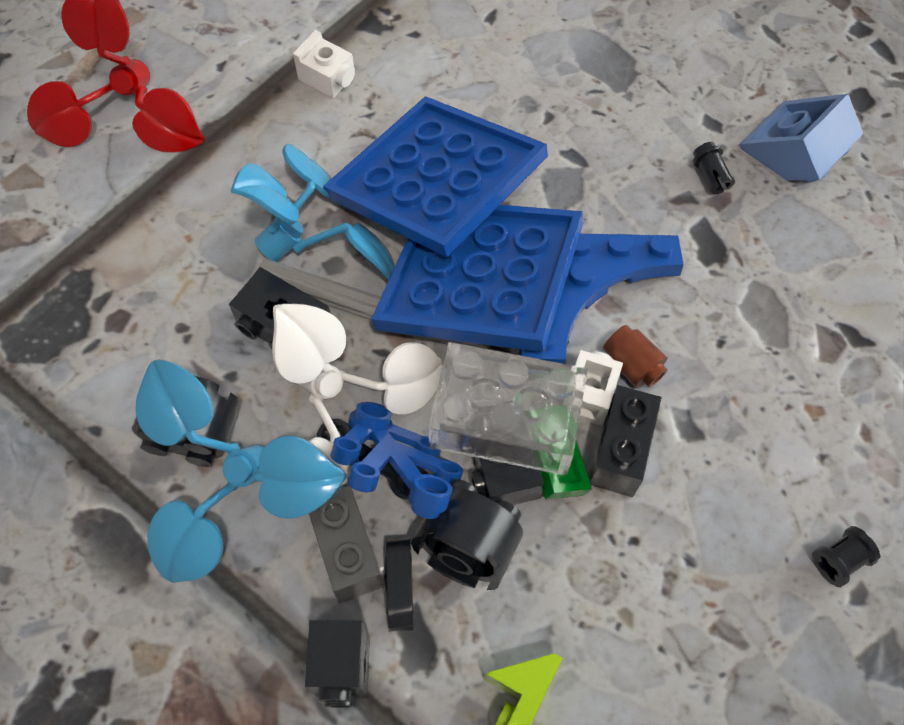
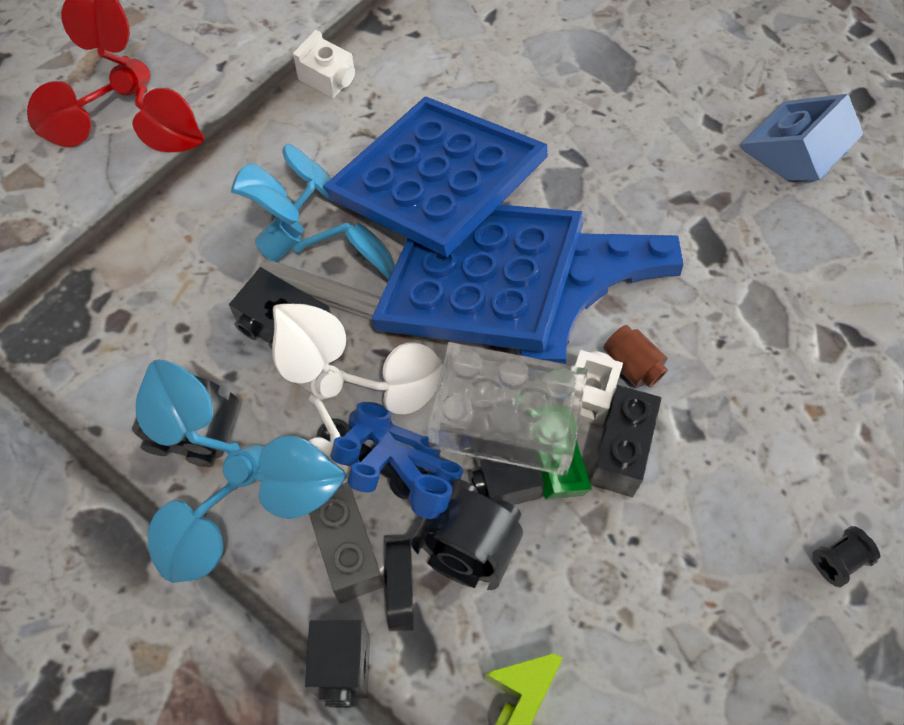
(710, 161): black pin -> none

